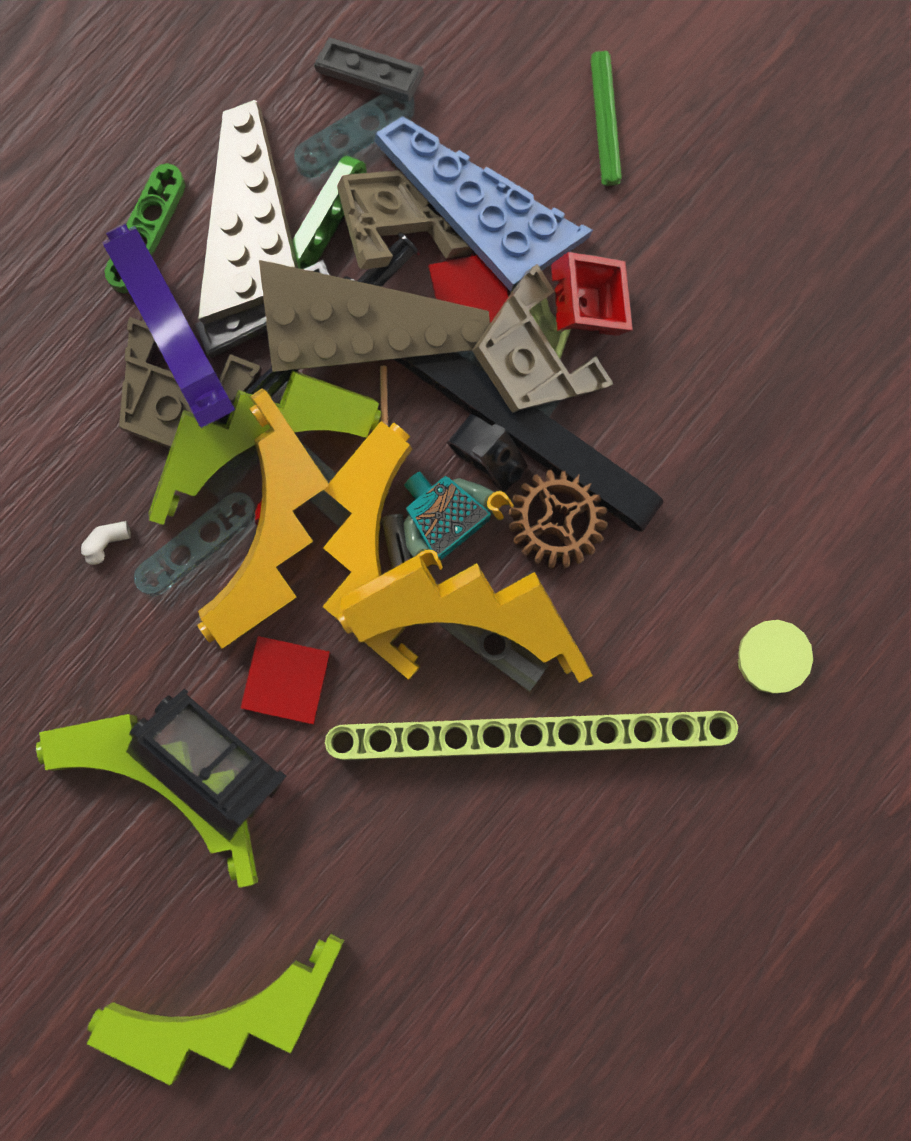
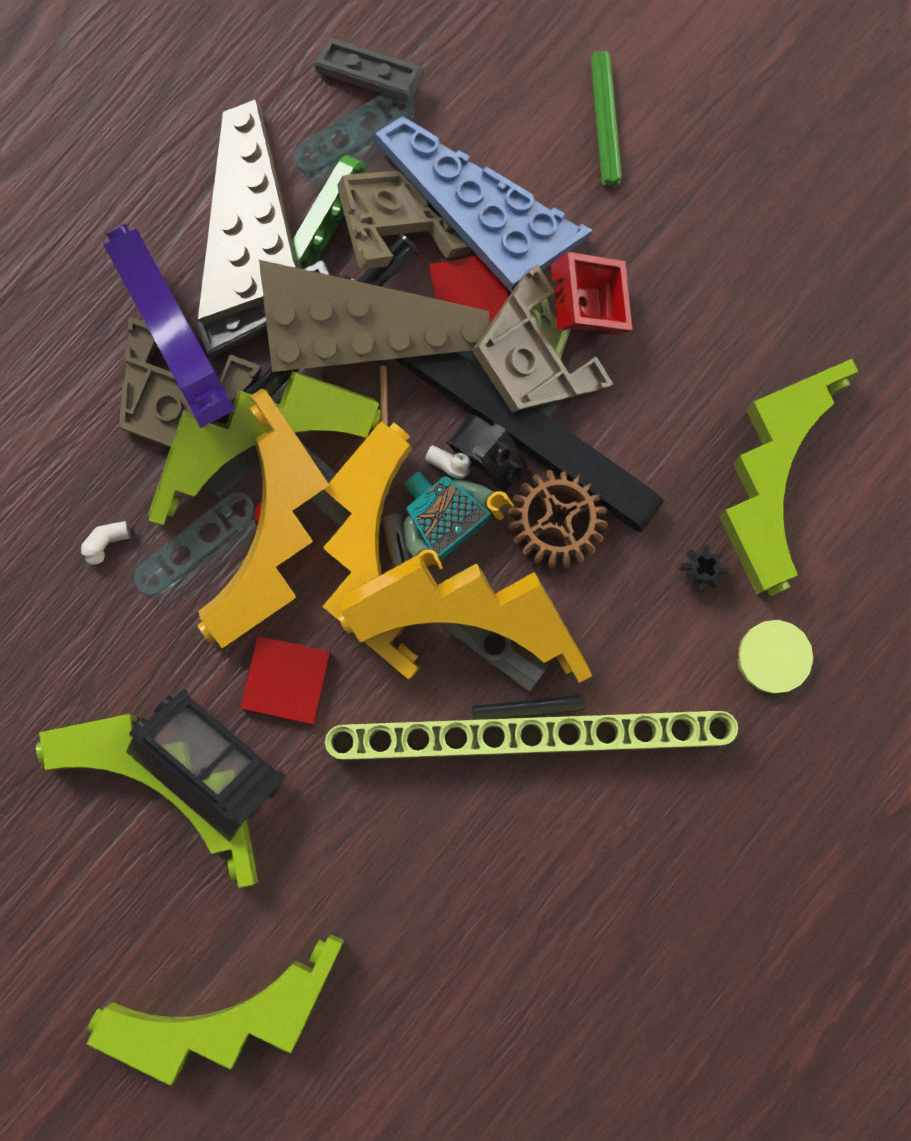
(154, 229): bright green beam -> none
(454, 465): none -> white arm
(528, 707): none -> black bar
(701, 559): none -> black gear
(781, 424): none -> lime arch

